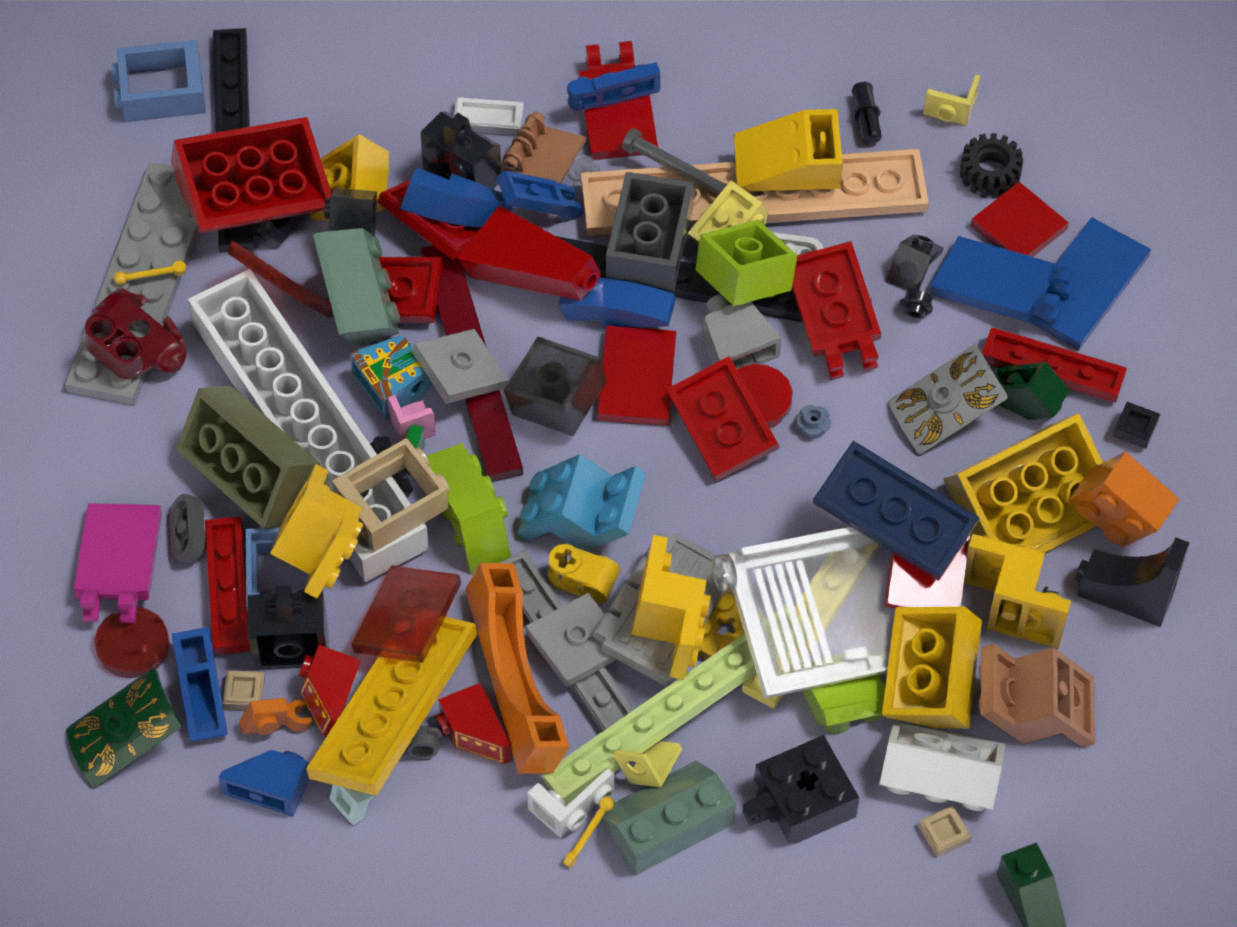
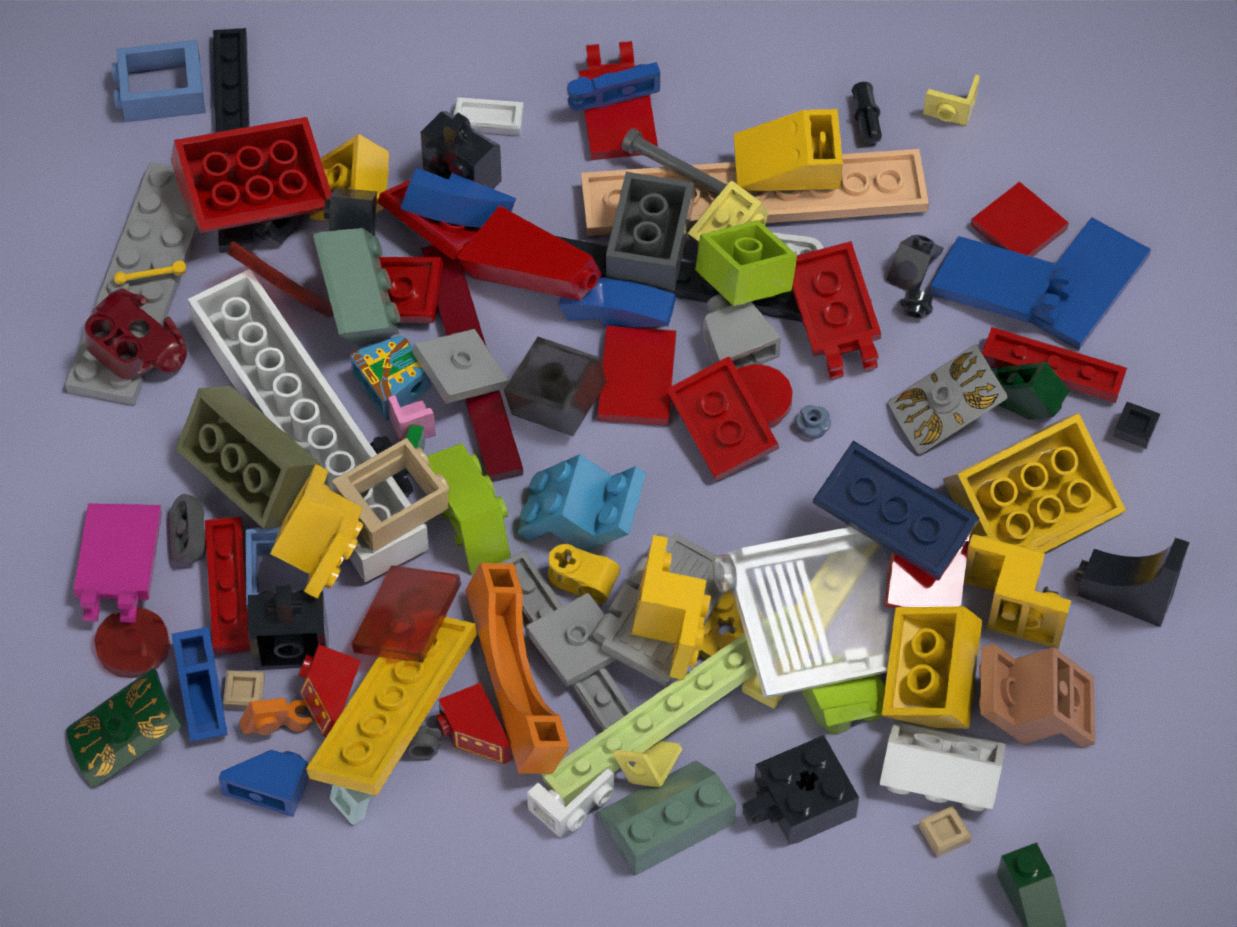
(539, 195): blue hinge -> none
(542, 150): nougat hinge -> none
(582, 161): clear plate -> none
(605, 804): yellow hinge -> none
(994, 150): black tyre -> none
(1123, 500): orange brick -> none

